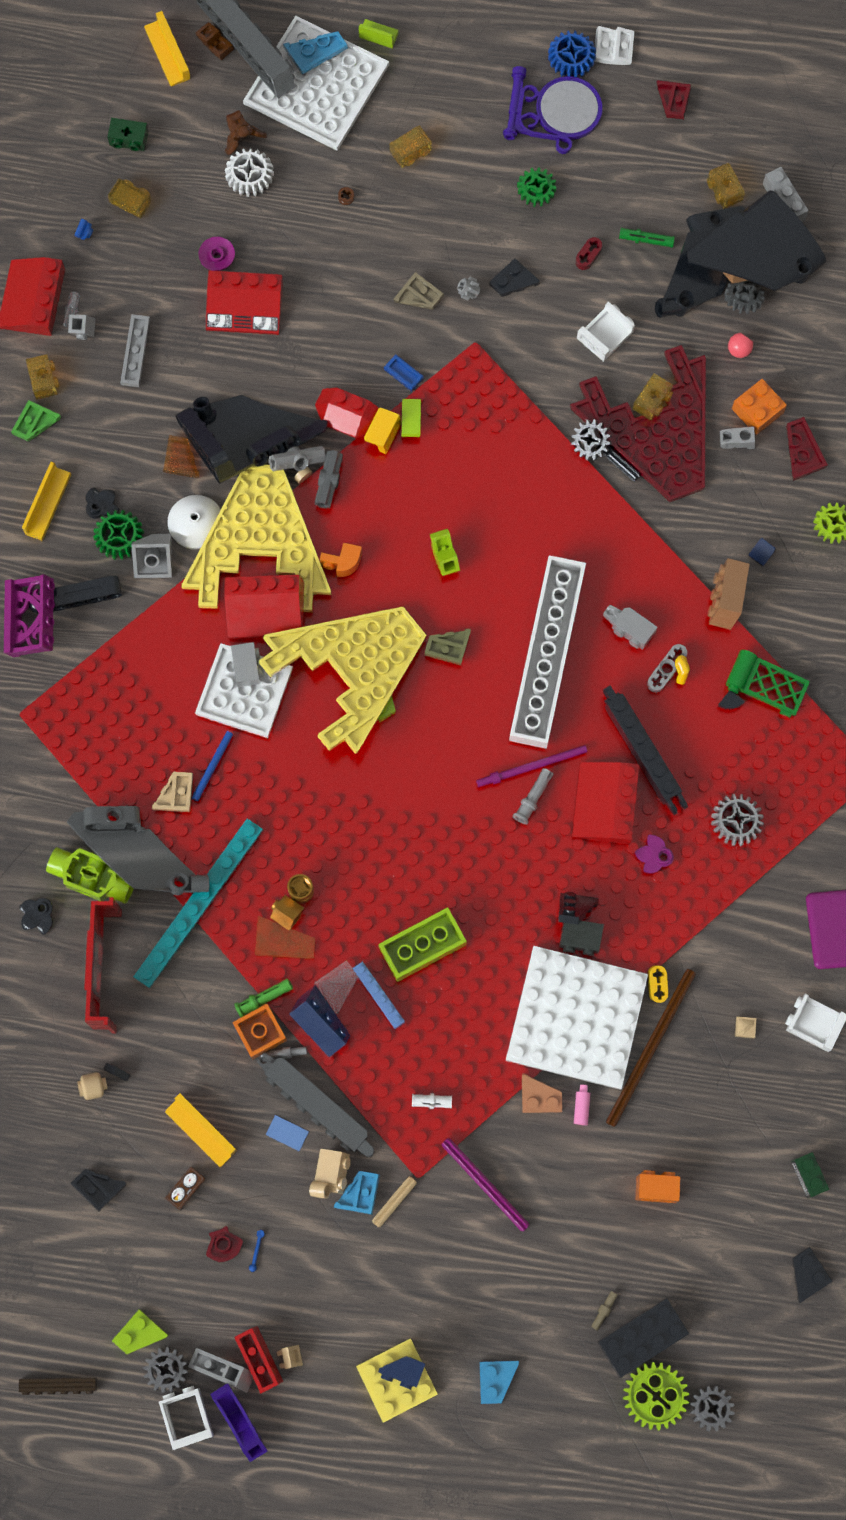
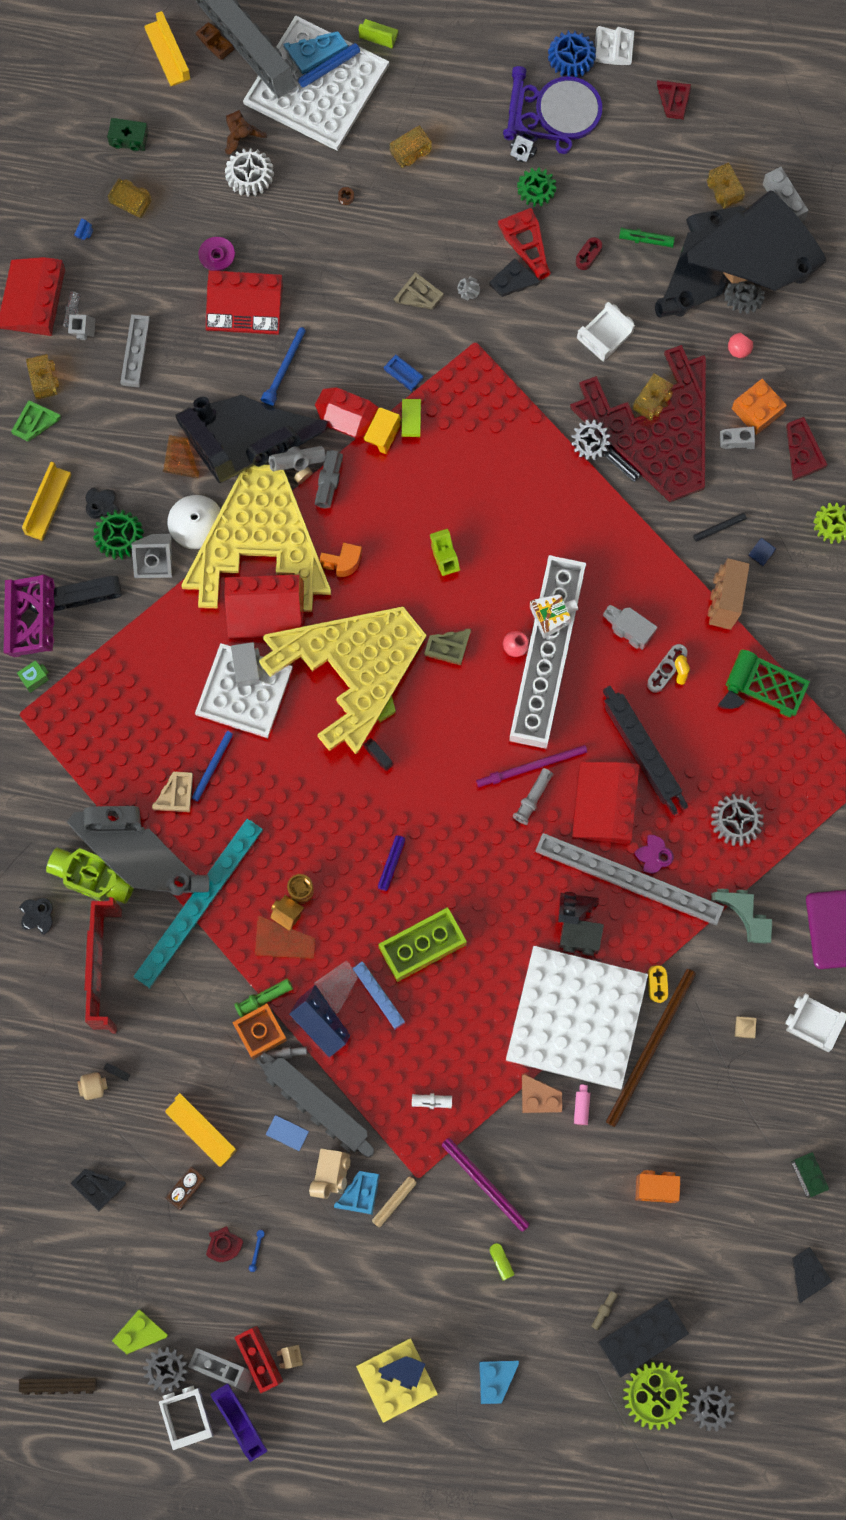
(33, 676): none -> bright green brick
(269, 397): none -> blue piece
(328, 65): none -> blue axle
(378, 754): none -> black beam
(391, 863): none -> dark purple axle
(501, 1262): none -> lime bar
(516, 643): none -> coral piece
(520, 223): none -> red plate
(524, 146): none -> brick
(552, 613): none -> torso
(629, 879): none -> light grey plate
(719, 527): none -> black bar
(757, 928): none -> sand green arch

